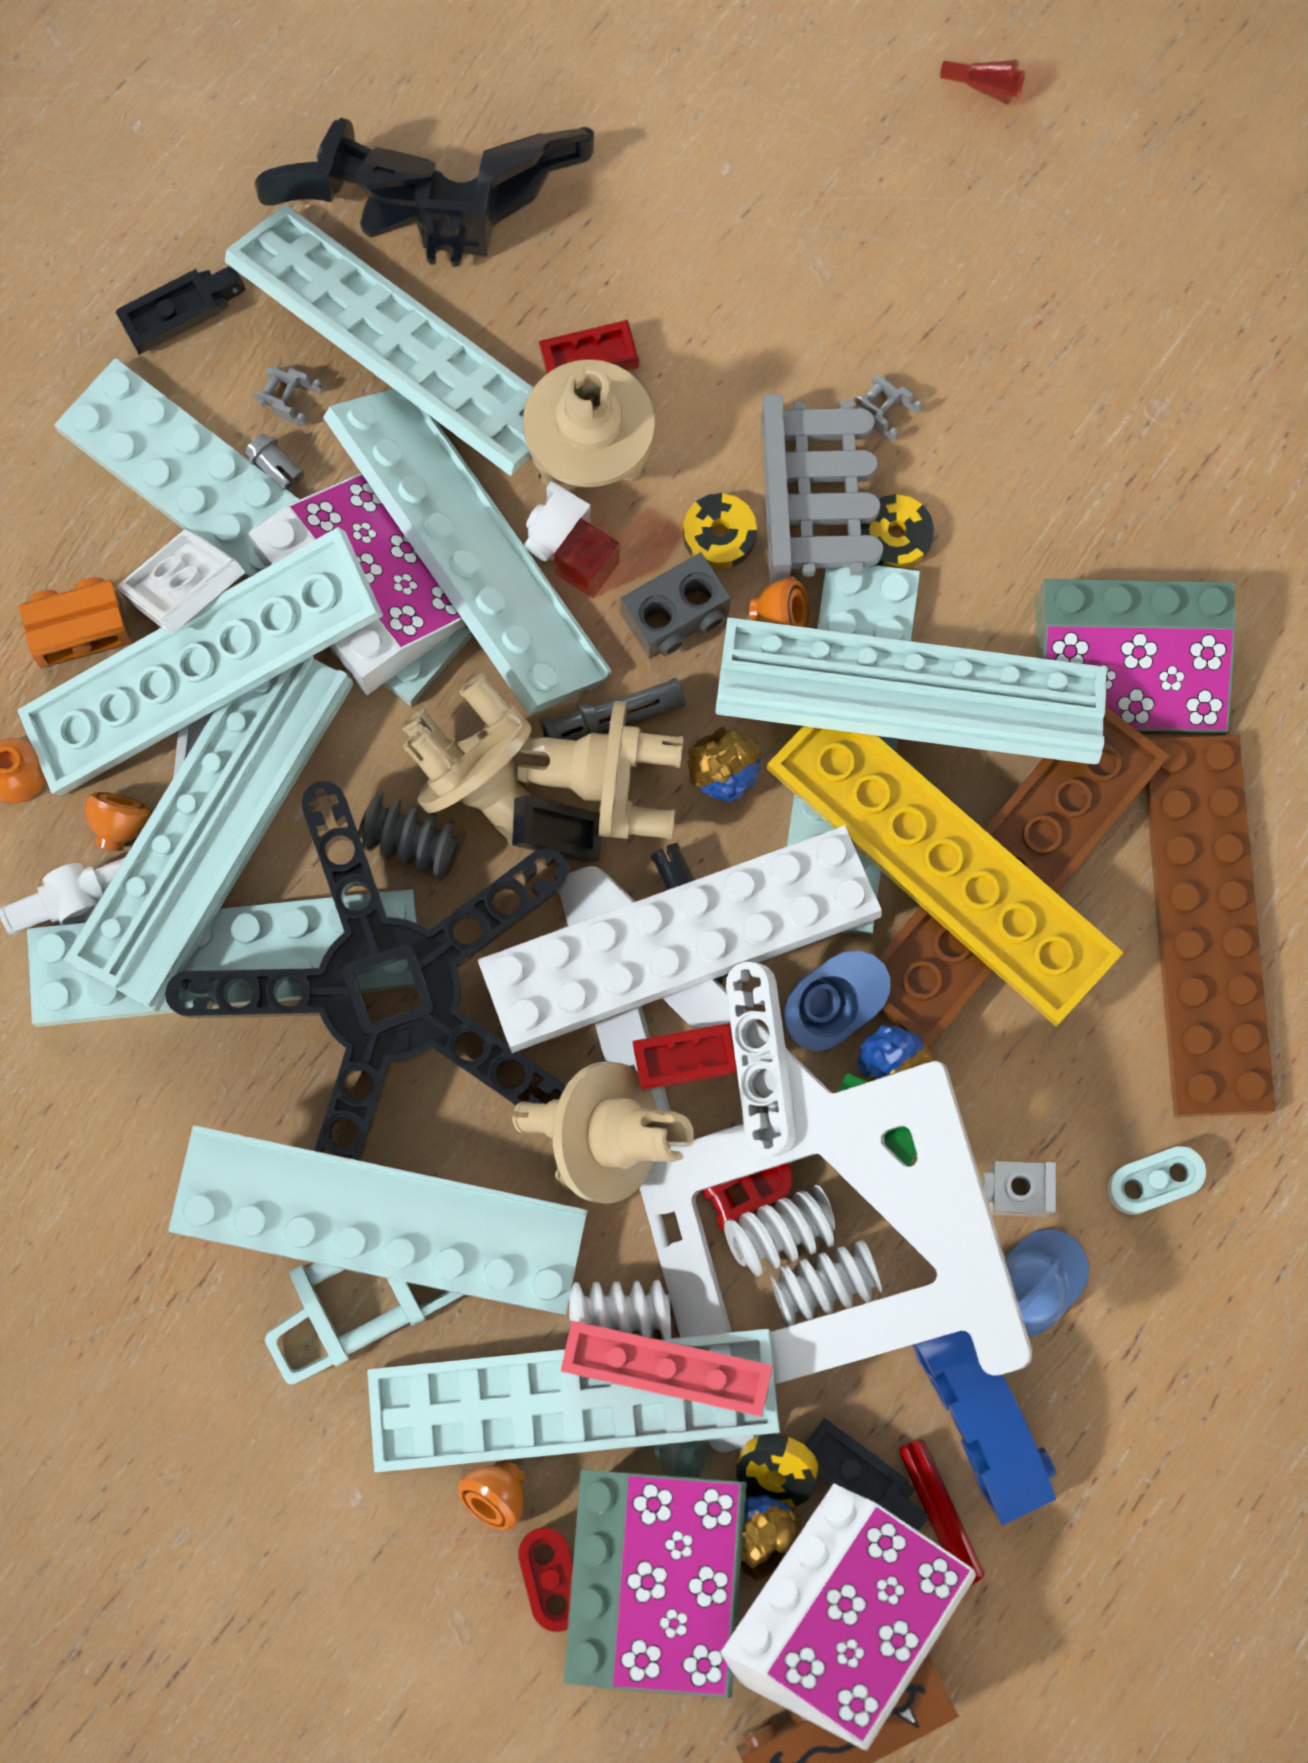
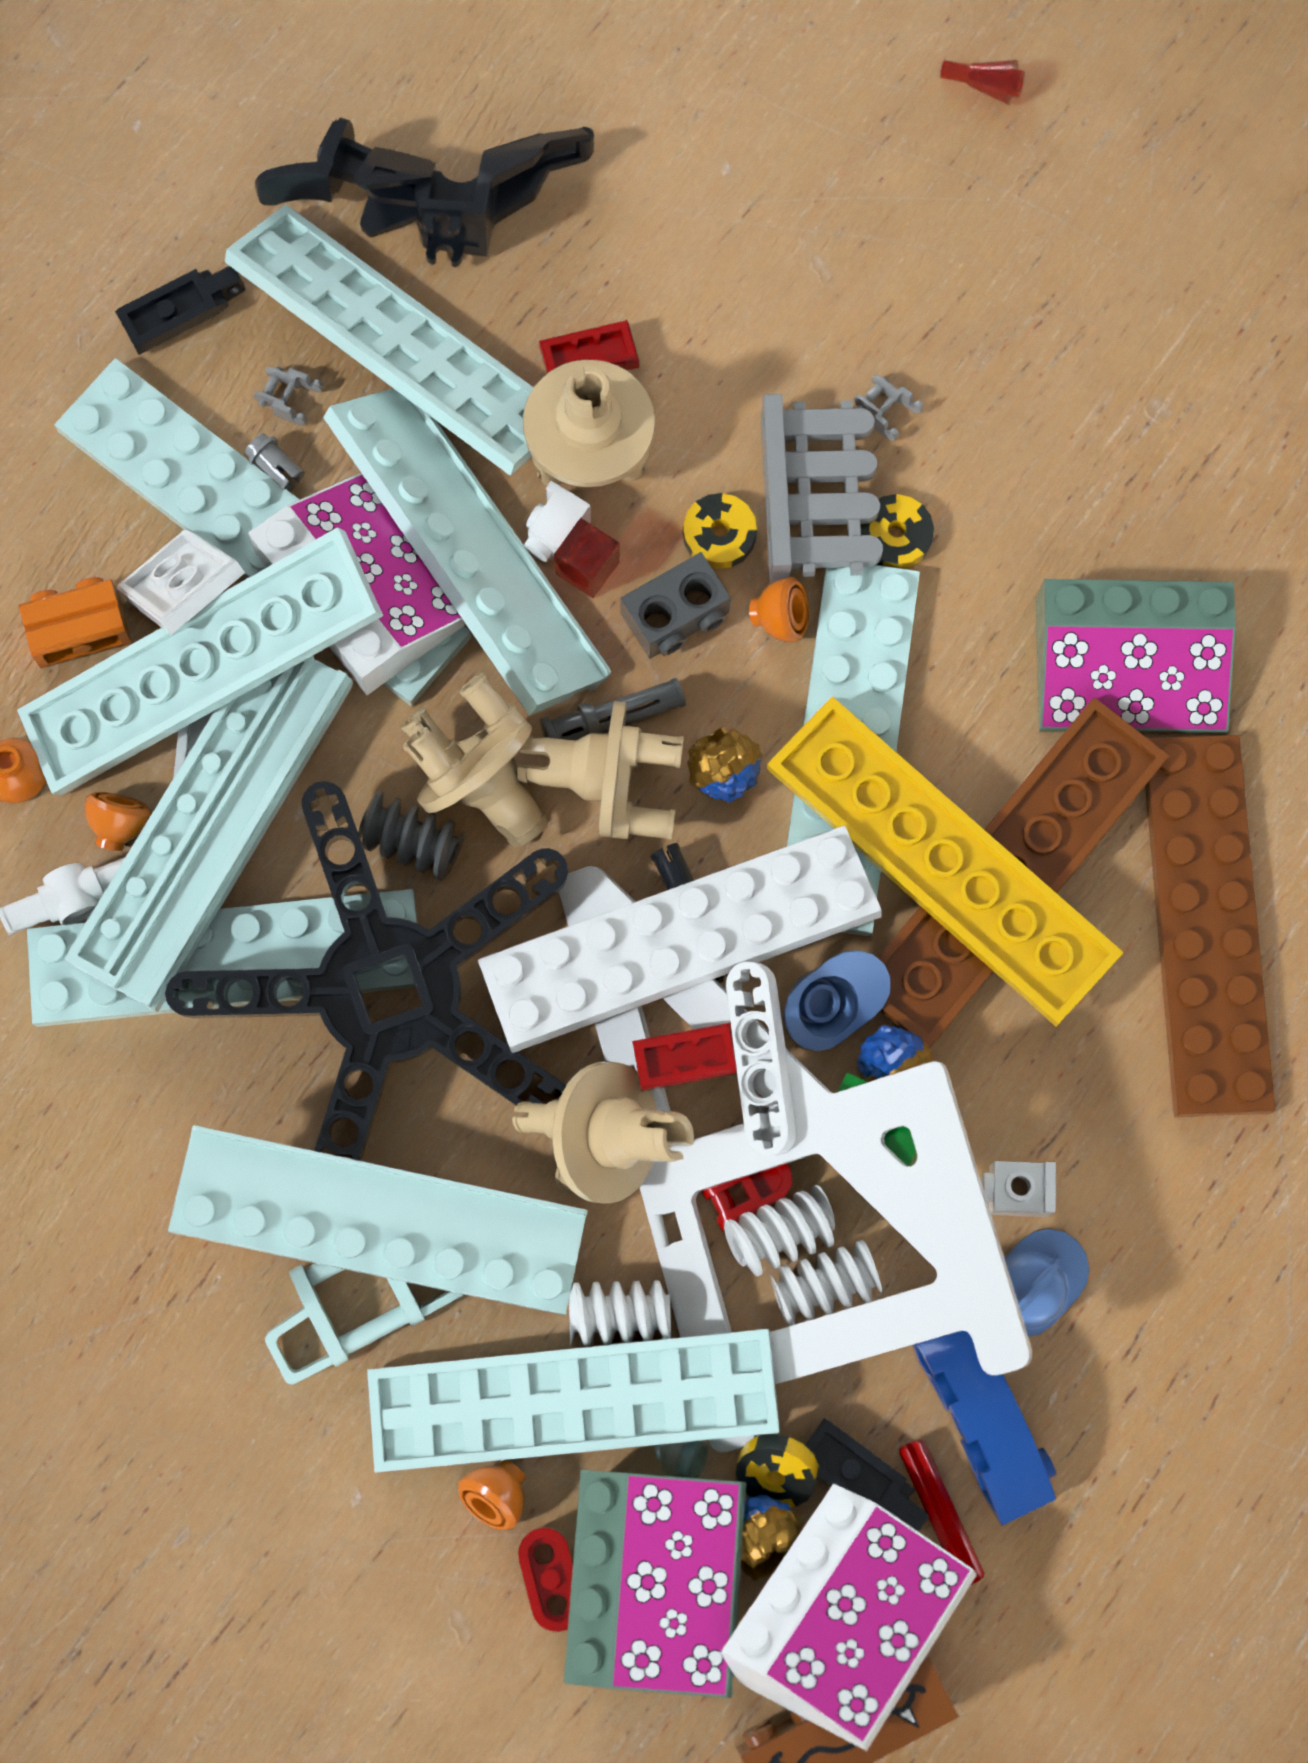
(557, 827): black tile -> none
(667, 1368): coral plate -> none
(912, 691): light aqua plate -> none
(1154, 1180): light aqua plate -> none

